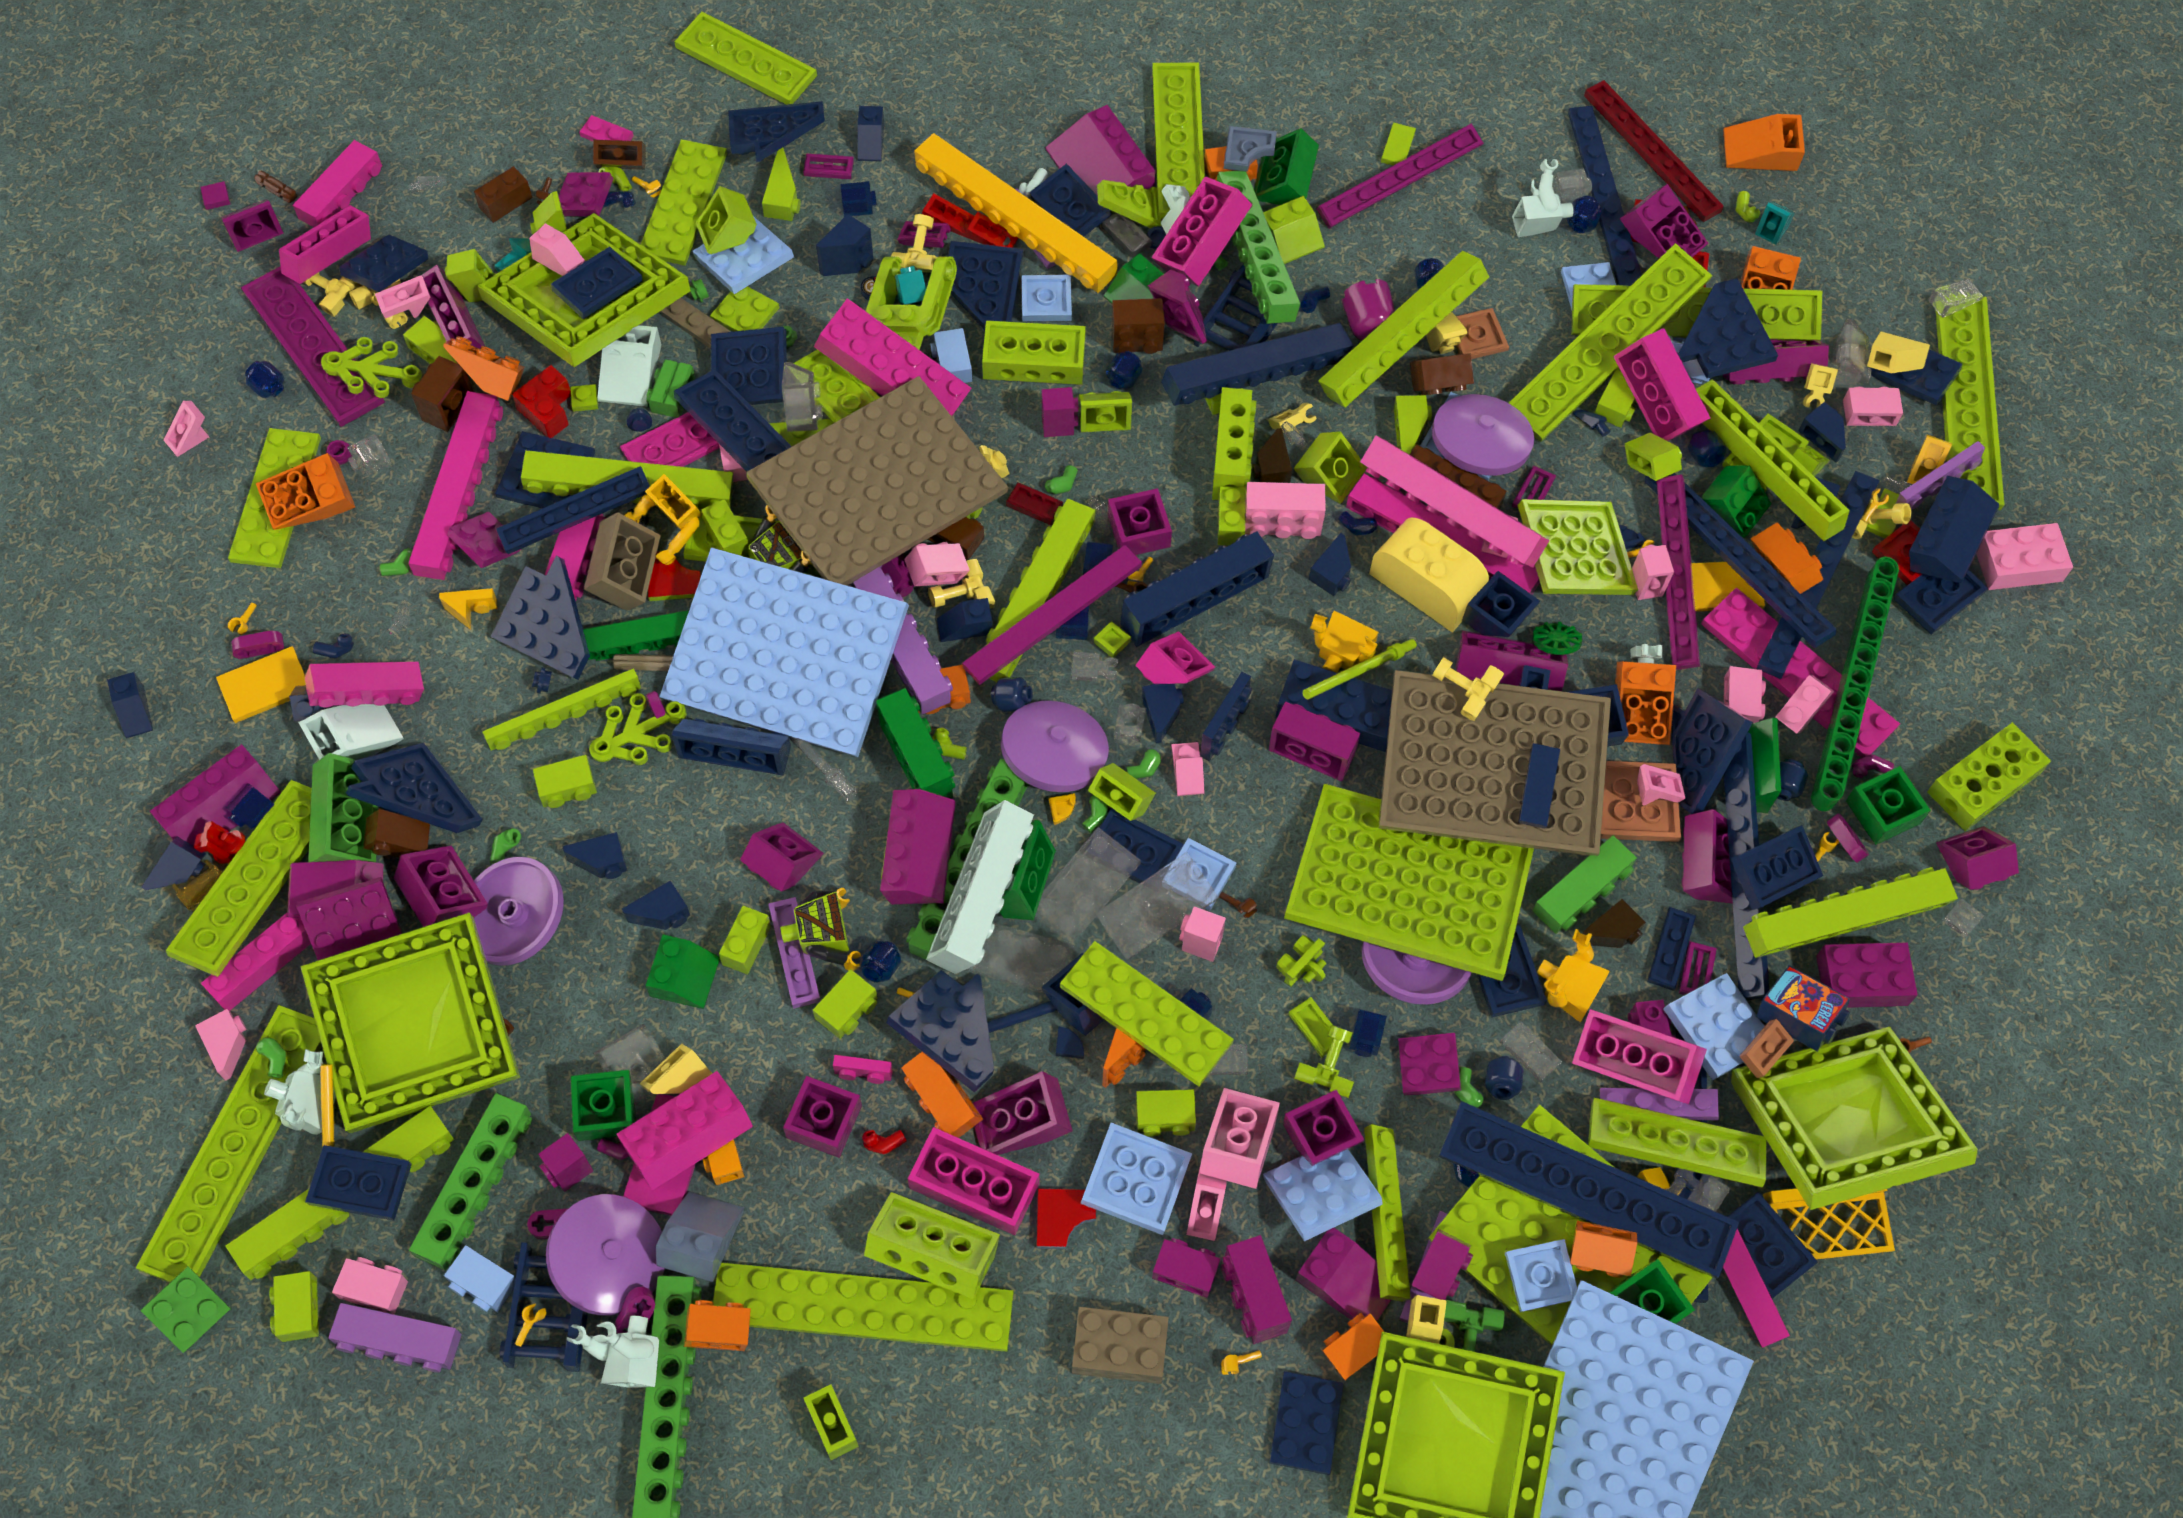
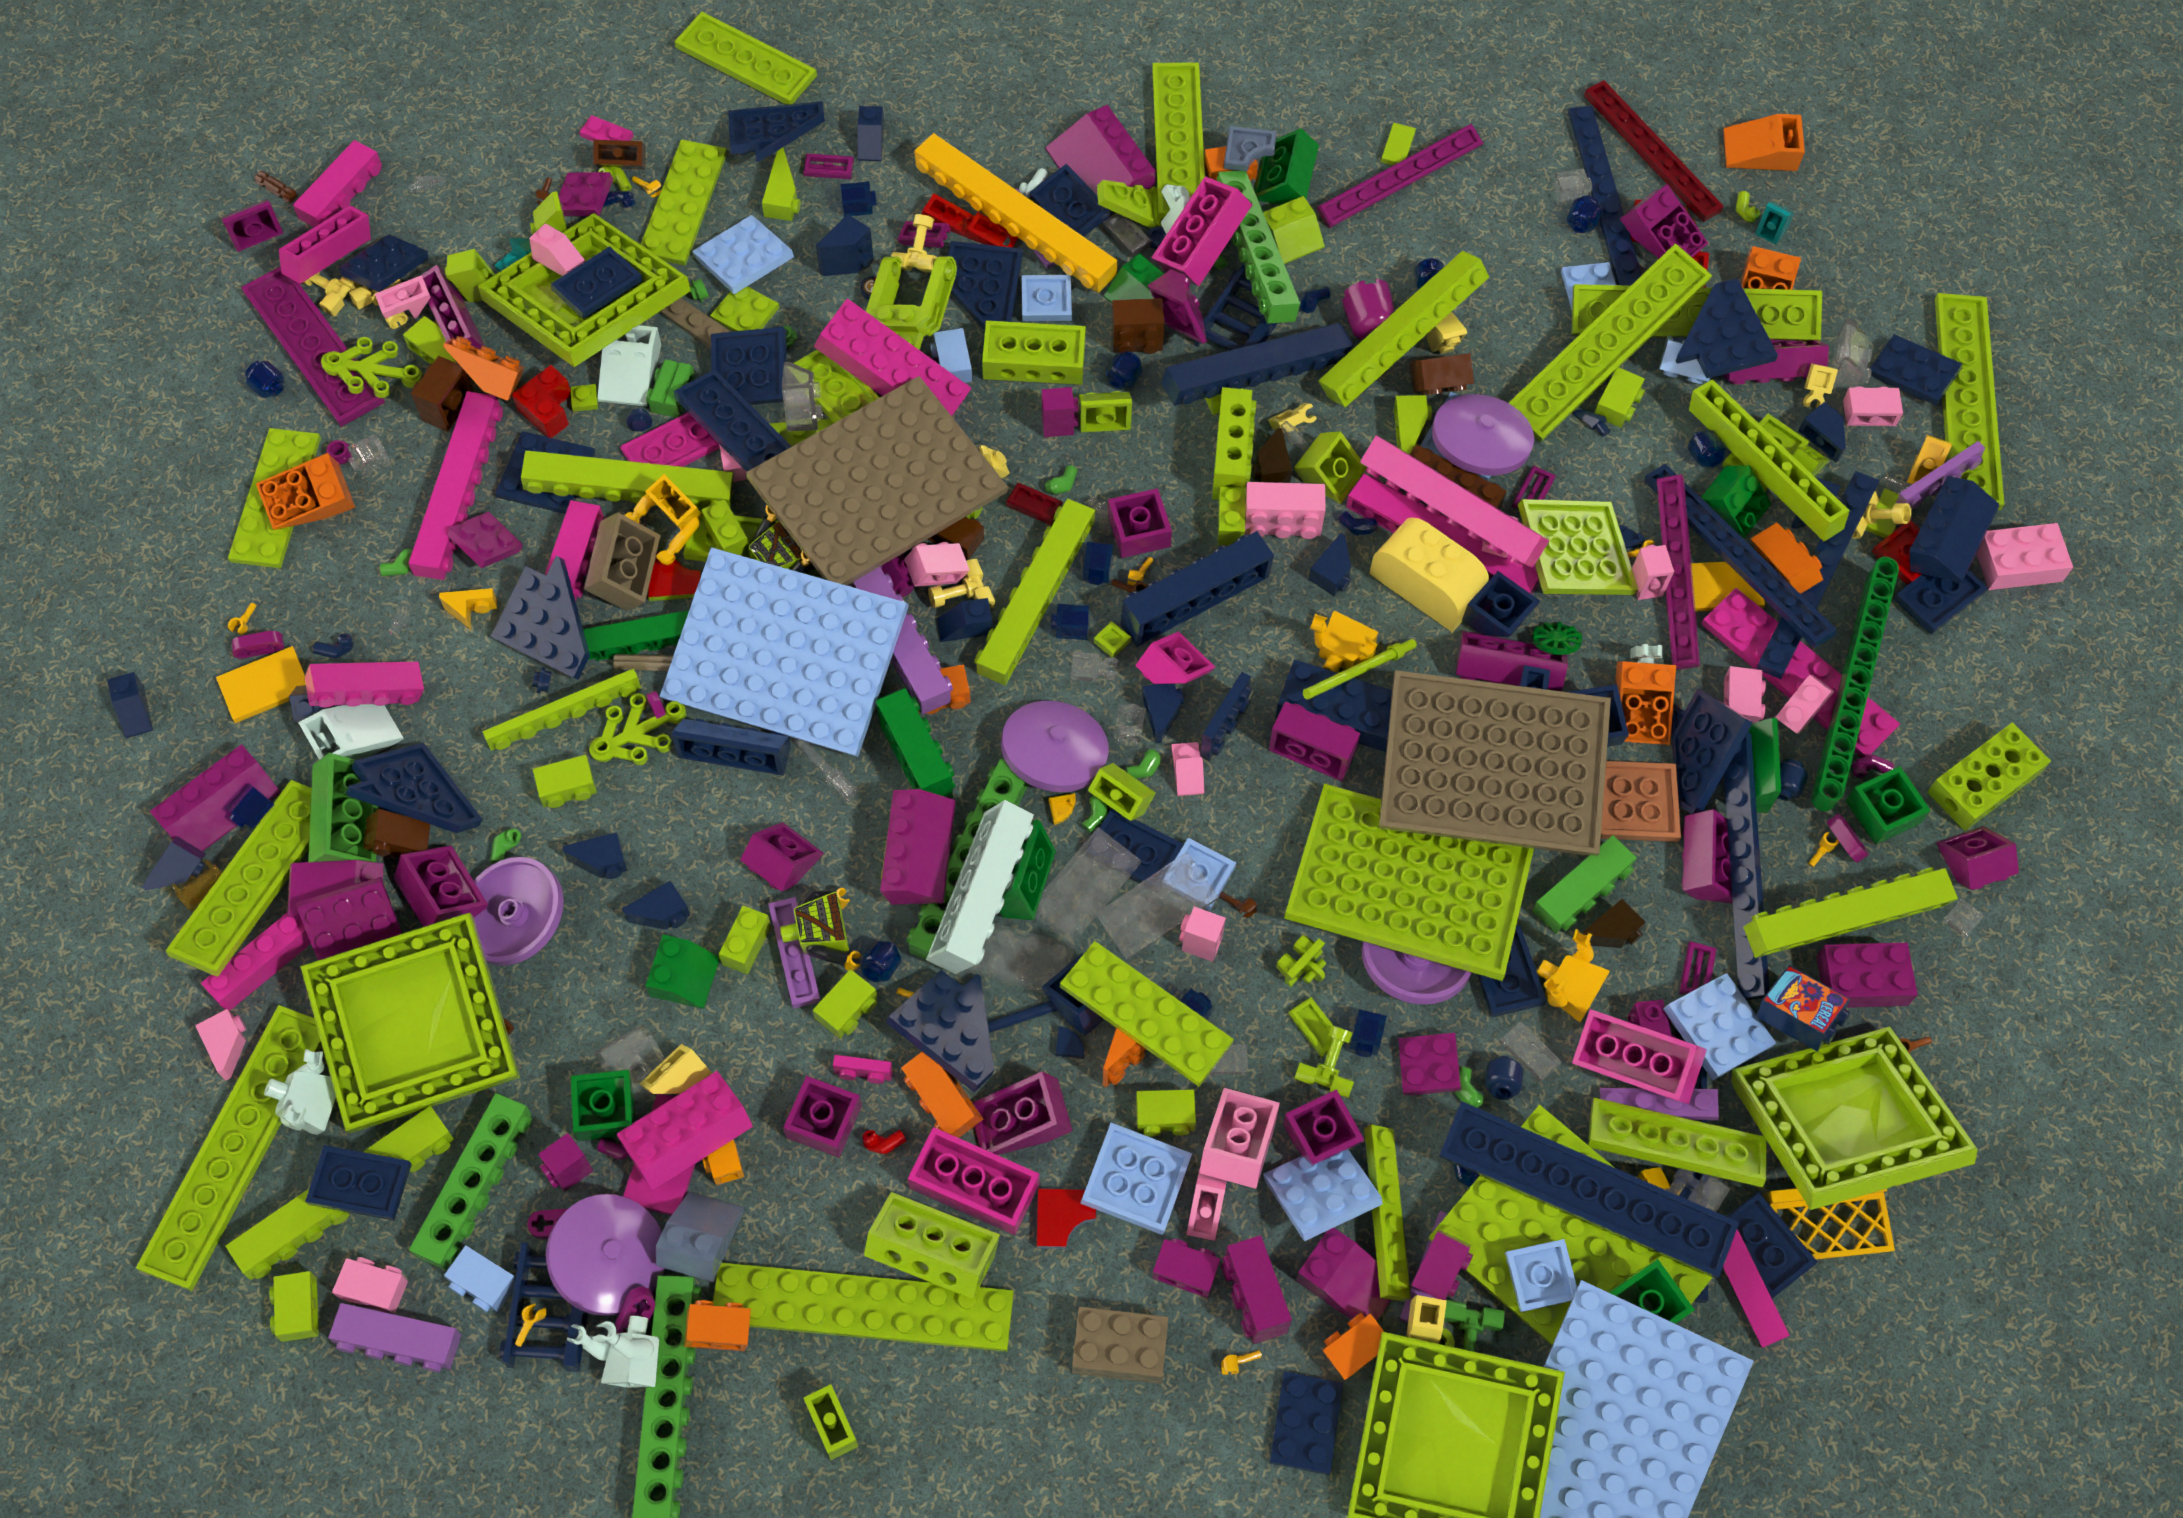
(185, 1309): bright green plate -> none
(186, 429): bright pink slope -> none
(215, 195): magenta tile -> none
(219, 842): red hips -> none
(275, 1053): bright green arm -> none
(327, 1109): yellow bar -> none
(503, 194): reddish brown brick -> none
(573, 510): dark blue plate -> none
(725, 221): lime slope -> none
(910, 285): teal slope -> none
(947, 746): lime arm -> none
(1011, 694): dark blue head -> none
(1052, 614): magenta tile -> none
(1476, 690): light yellow bar -> none
(1483, 334): nougat tile -> none
(1539, 786): dark blue tile -> none
(1543, 209): light aqua torso -> none
(1603, 1249): orange brick -> none
(1653, 456): lime brick -> none
(1659, 783): bright pink slope -> none
(1661, 386): dark pink brick -> none
(1671, 948): dark blue tile -> none
(1766, 1048): nougat plate -> none
(1776, 867): dark blue plate -> none
(1874, 504): yellow hand -> none
(1897, 354): light yellow slope -> none
(1942, 304): clear slope -> none

